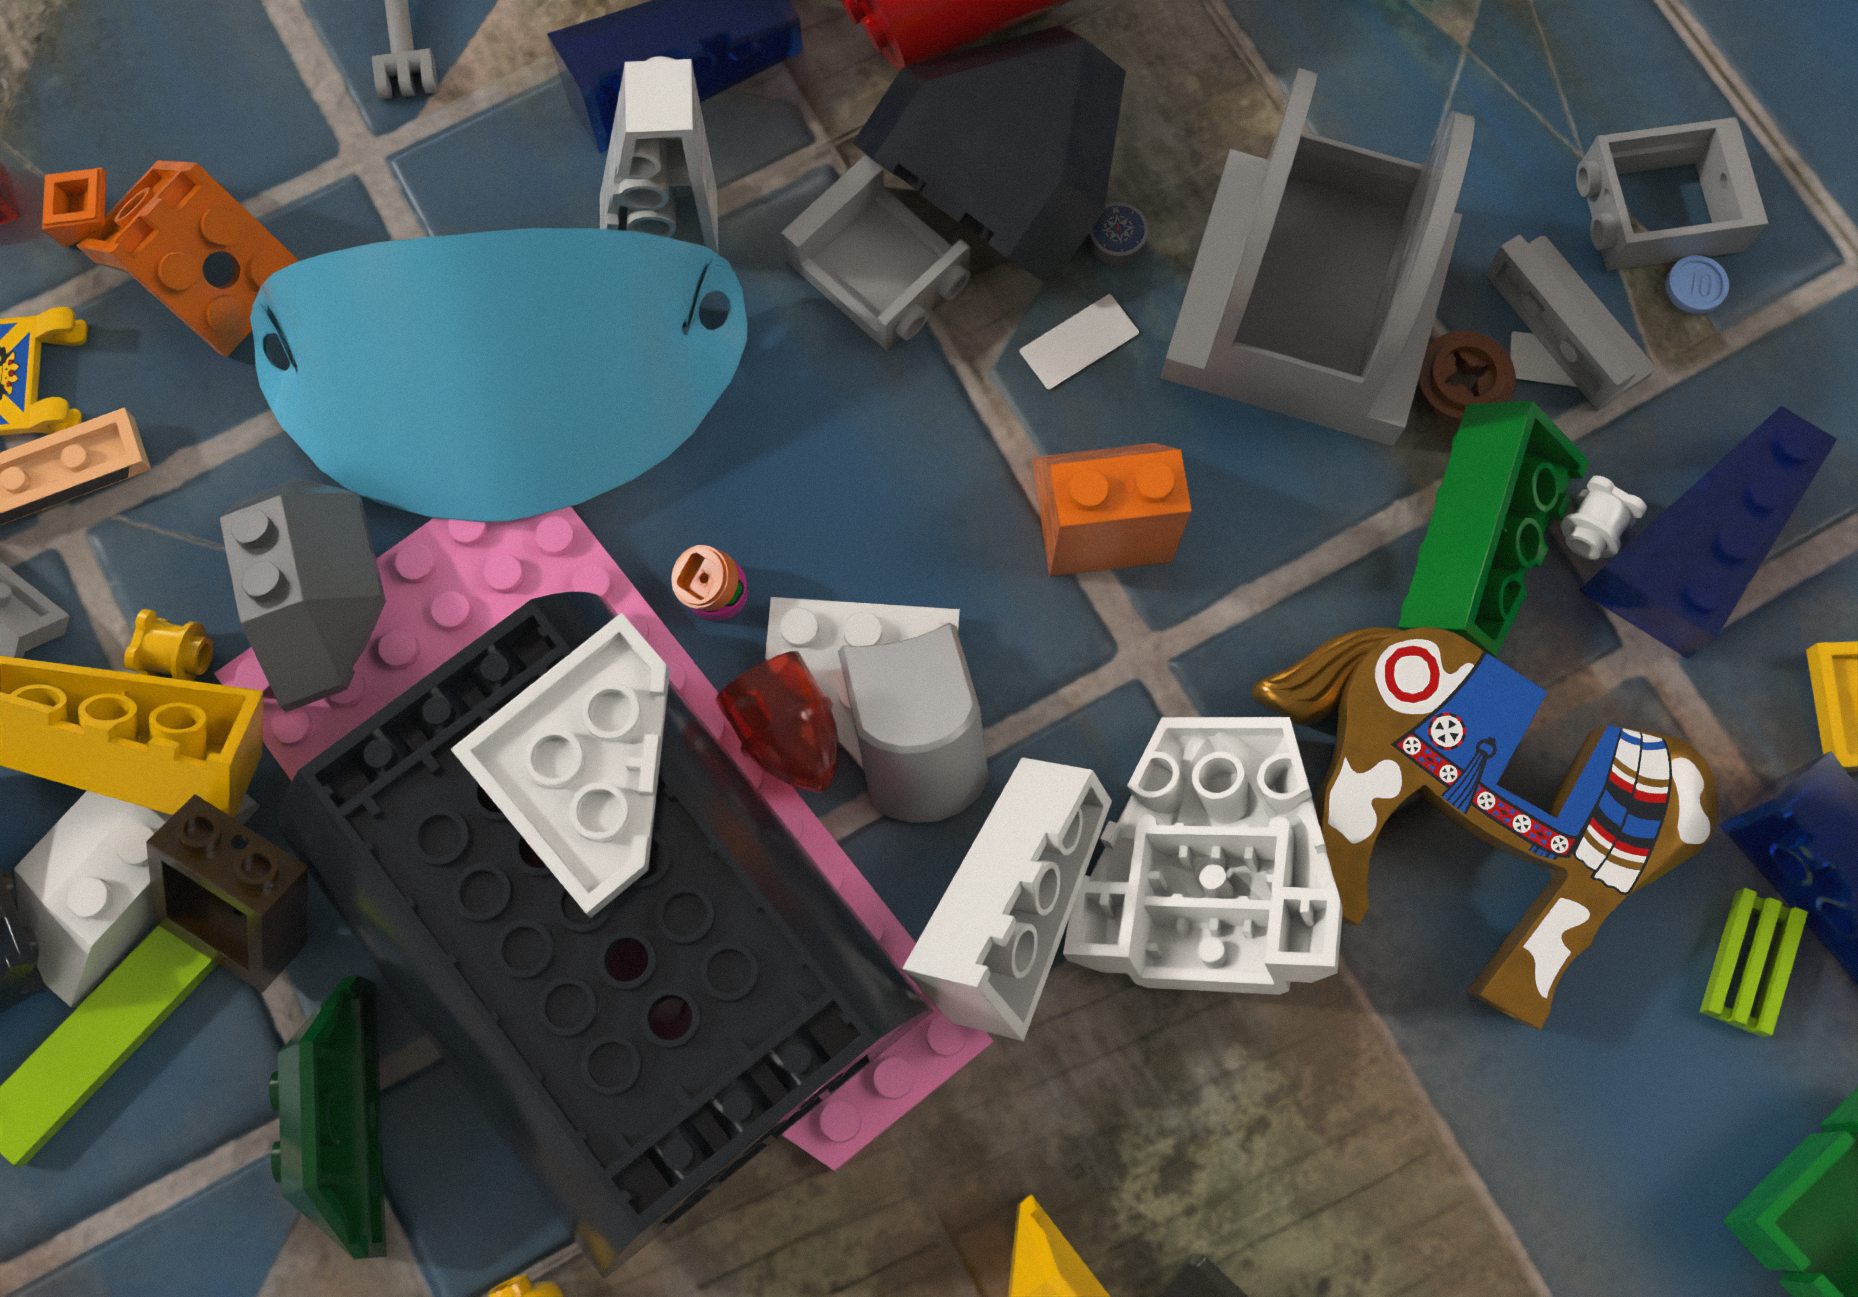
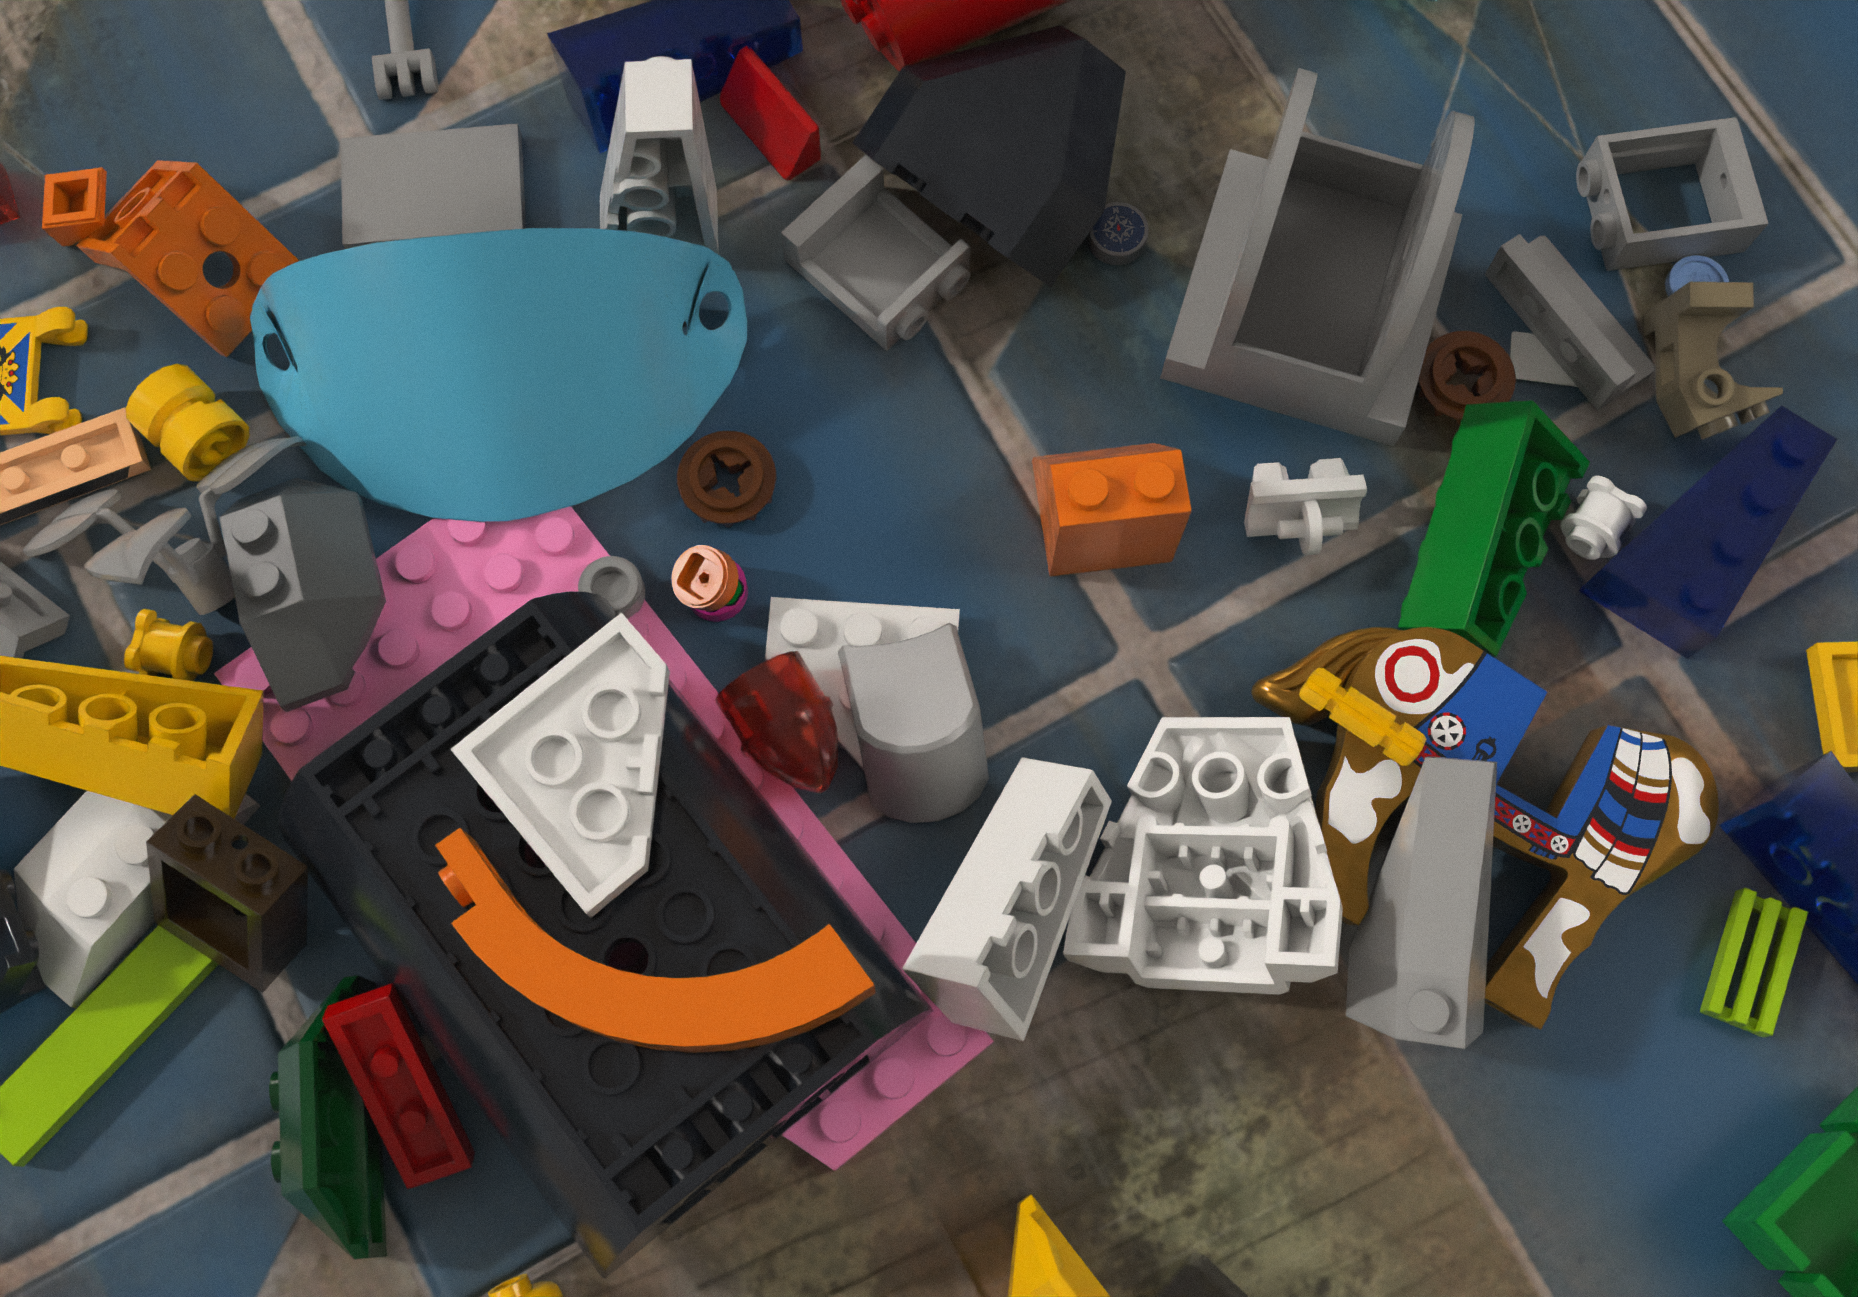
(185, 421): none -> yellow wheel
(192, 566): none -> light grey plant
(399, 1086): none -> red plate
(431, 184): none -> light grey tile
(615, 581): none -> light grey tile
(658, 1013): none -> orange arch
(735, 453): none -> reddish brown gear
(770, 116): none -> red slope
(1079, 341): white sticker -> none
(1304, 507): none -> white hips
(1362, 717): none -> yellow axle
(1425, 936): none -> light grey wedge
(1686, 354): none -> dark tan tile

